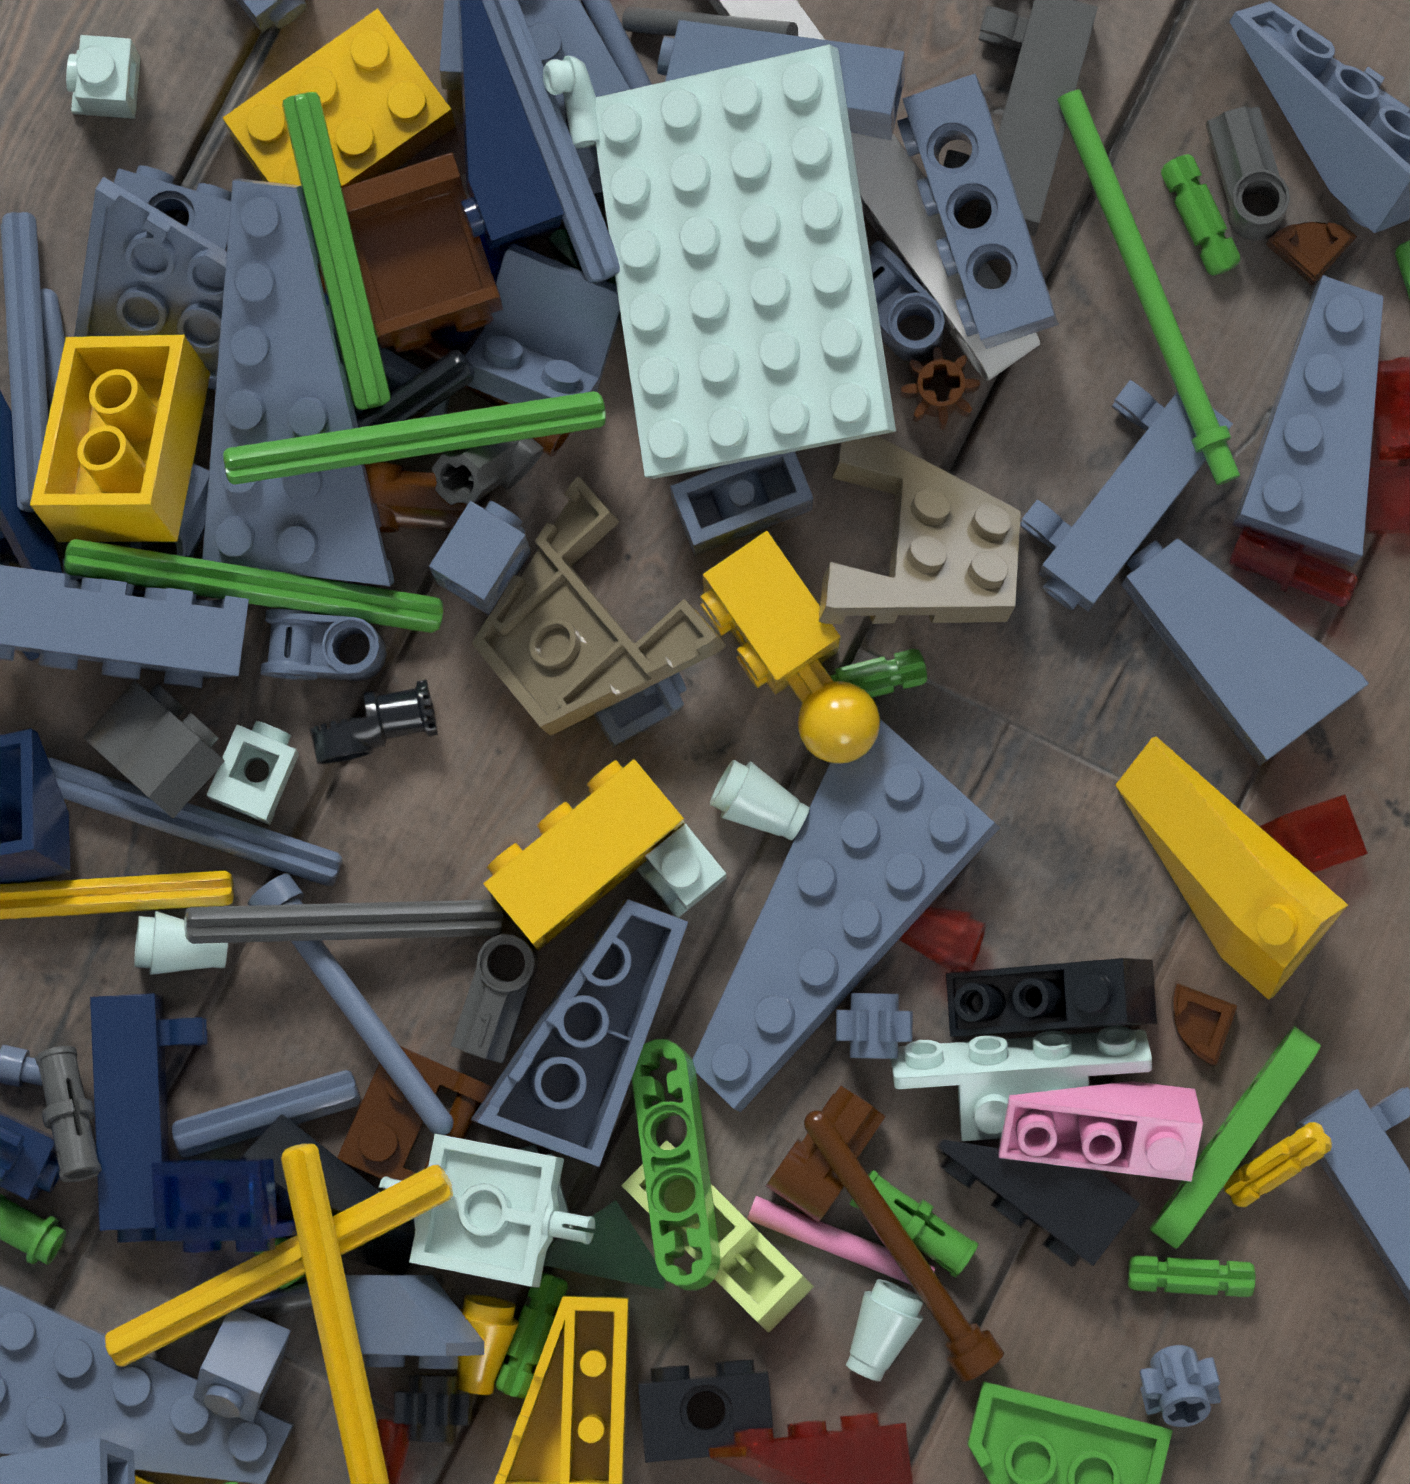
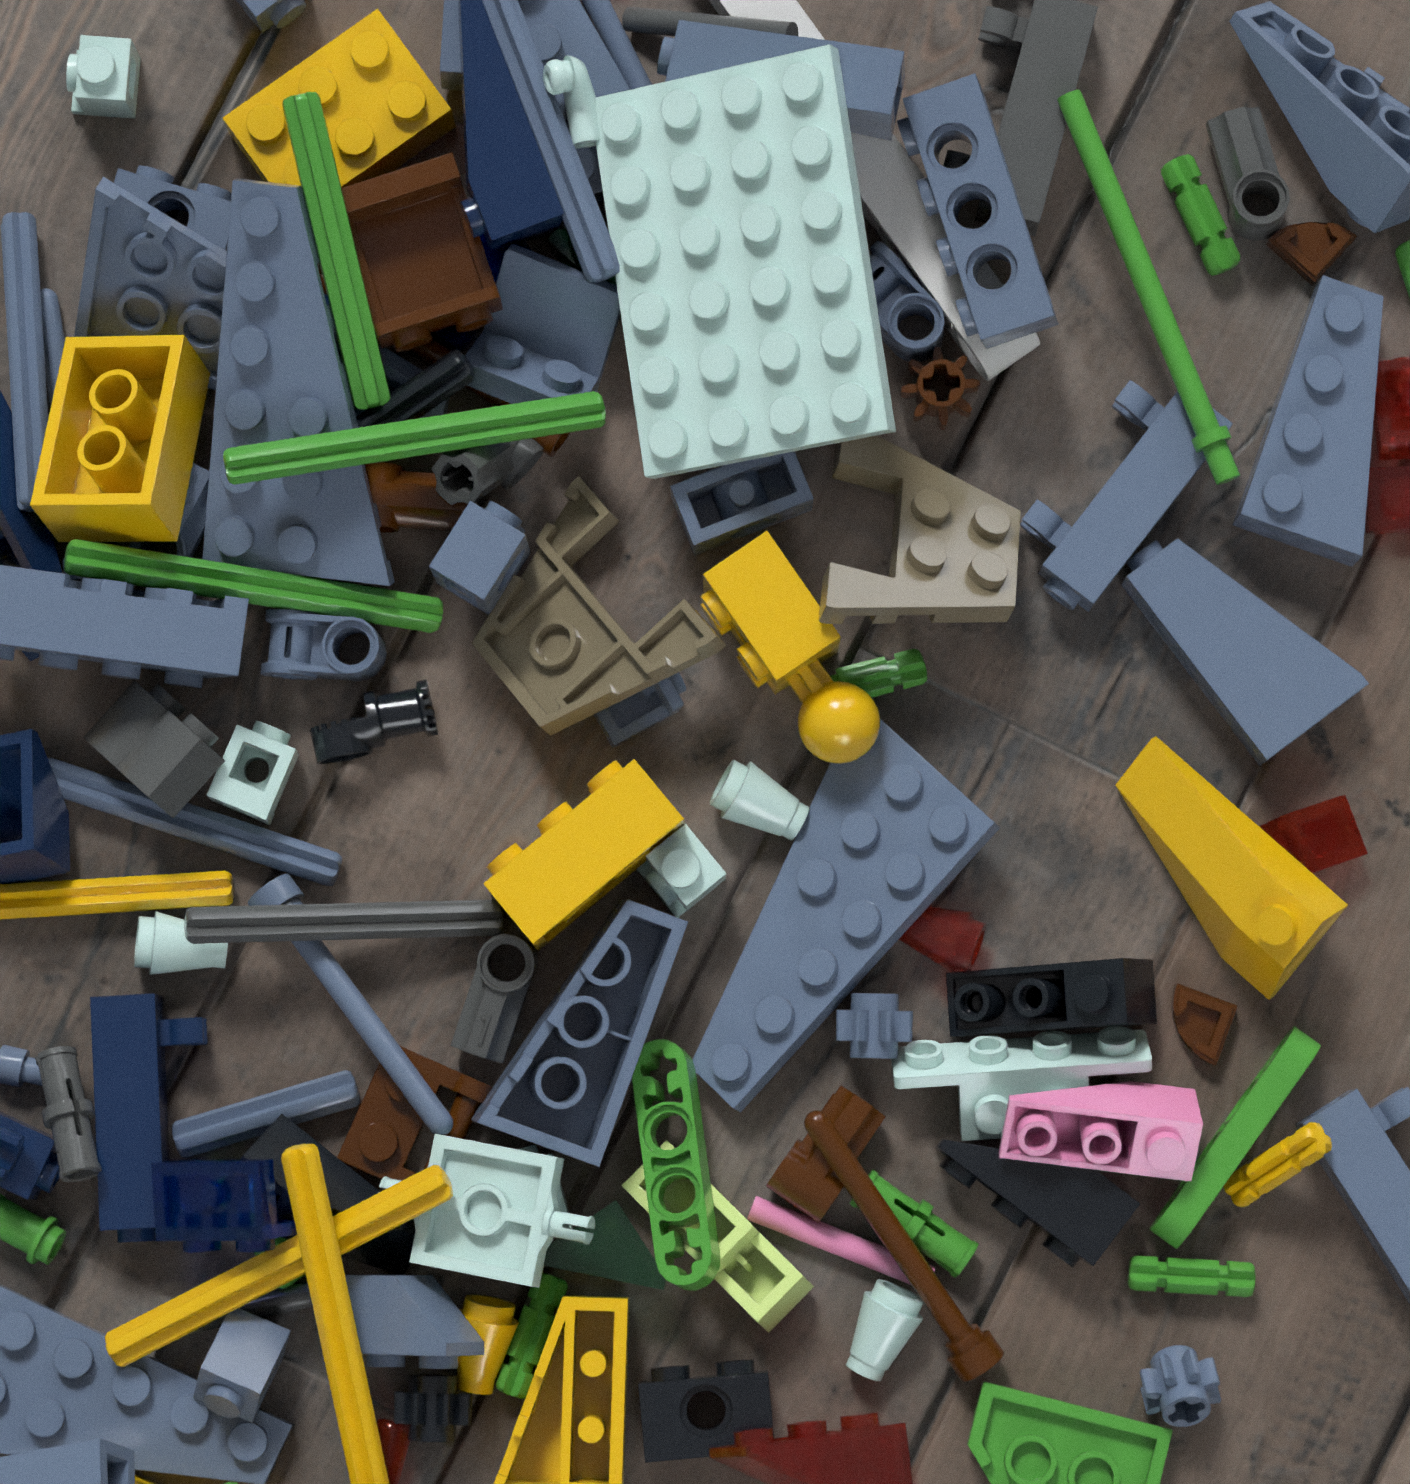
(1292, 568): clear red axle -> none

